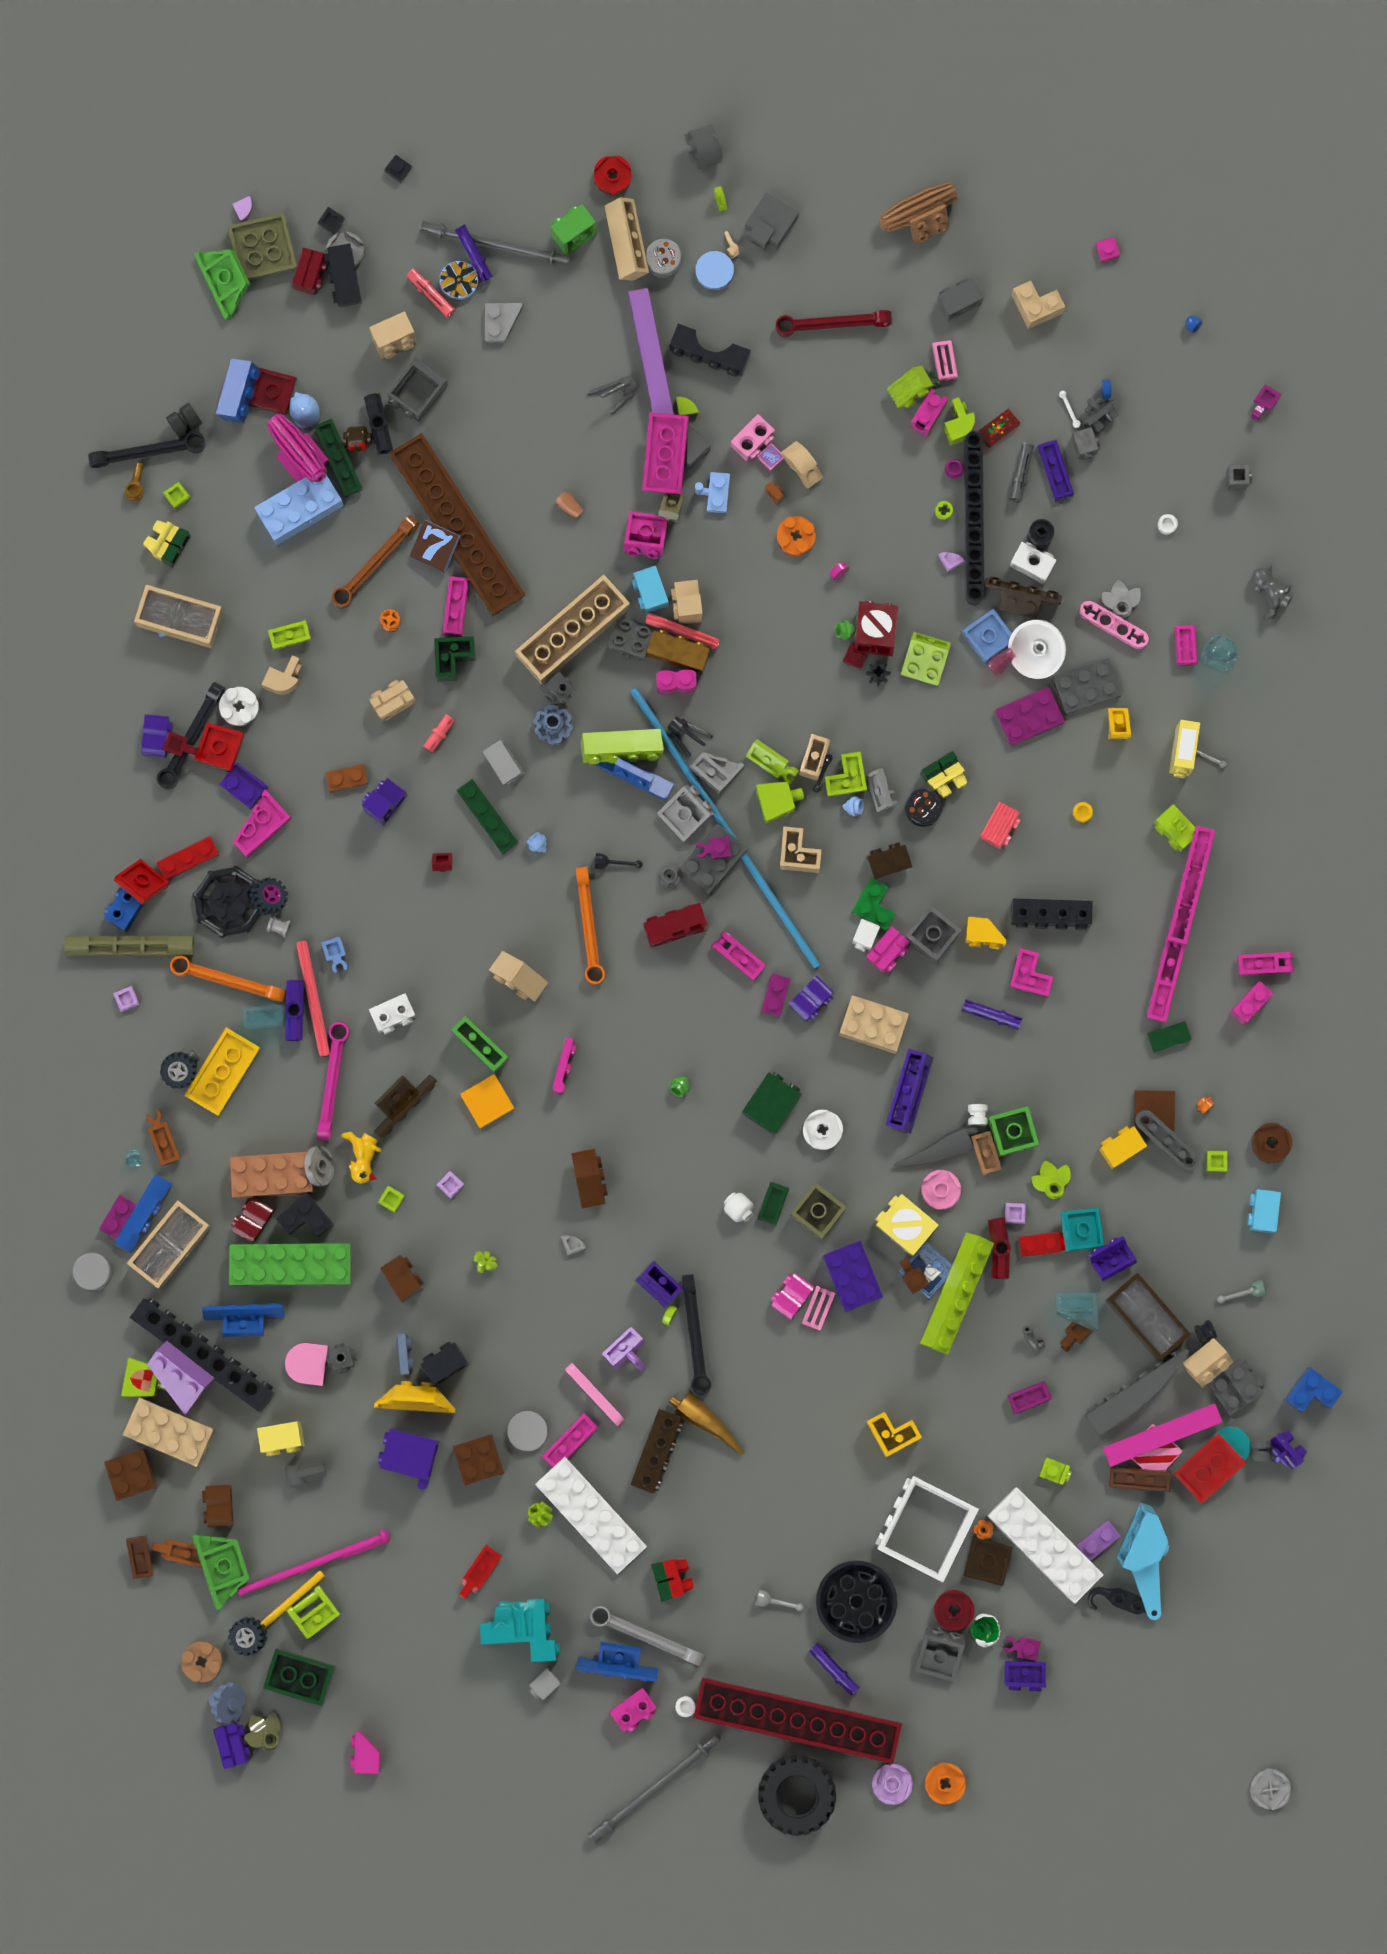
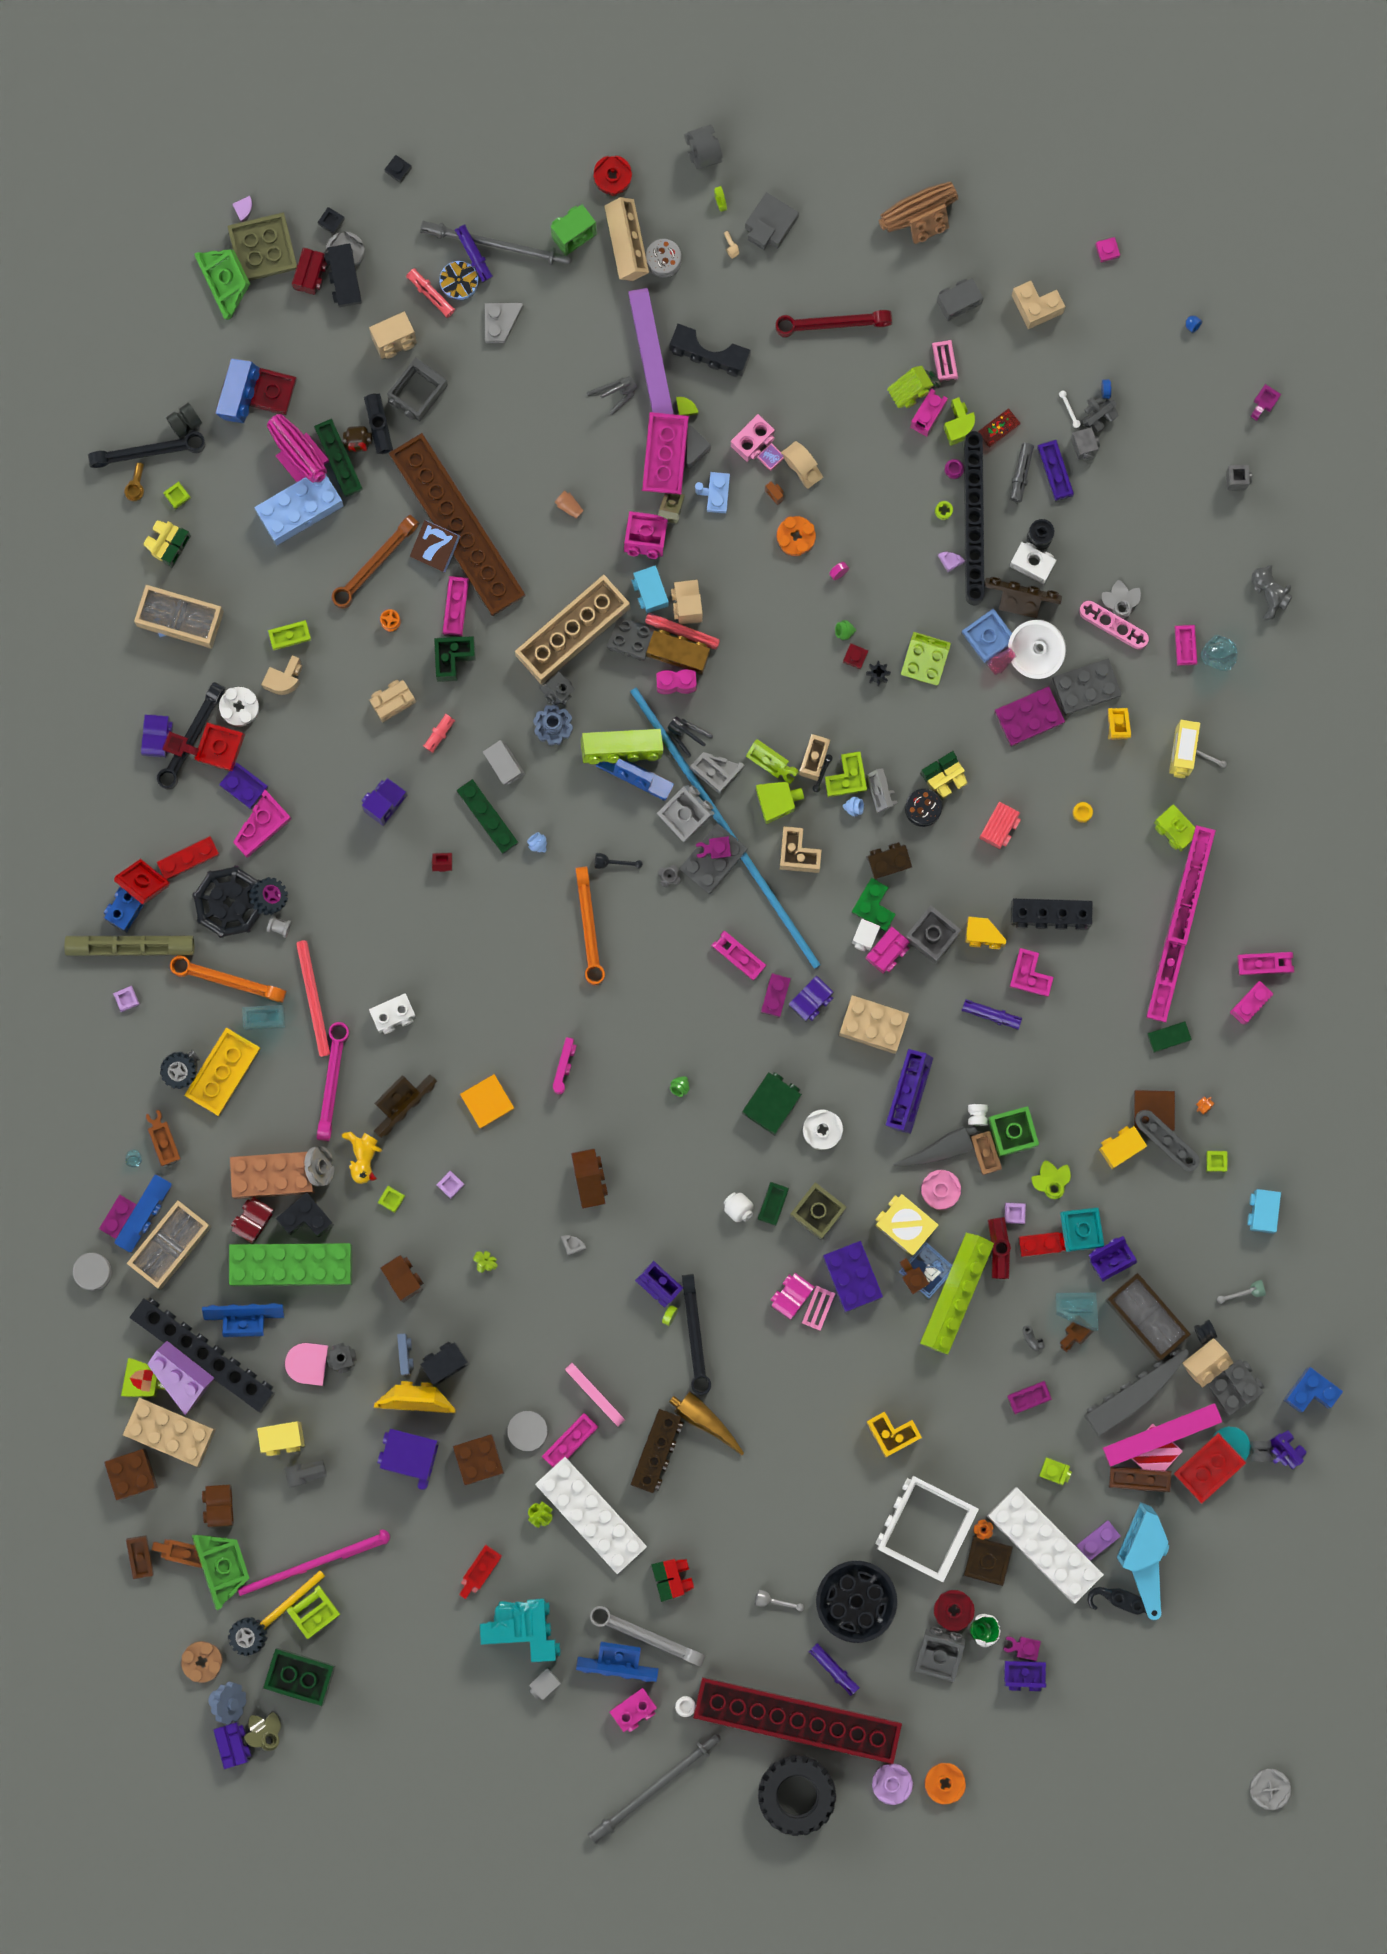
(294, 1023): dark purple piece -> none
(304, 410): light blue hair -> none
(334, 952): medium blue plate -> none
(346, 778): dark orange plate -> none
(367, 1755): dark pink slope -> none
(480, 1044): bright green brick -> none
(518, 976): tan brick -> none
(624, 1349): medium lavender plate -> none
(675, 925): dark red wedge -> none
(714, 270): light blue tile -> none
(876, 628): dark red brick -> none
(1167, 524): white tile -> none
(1280, 1150): reddish brown plate -> none

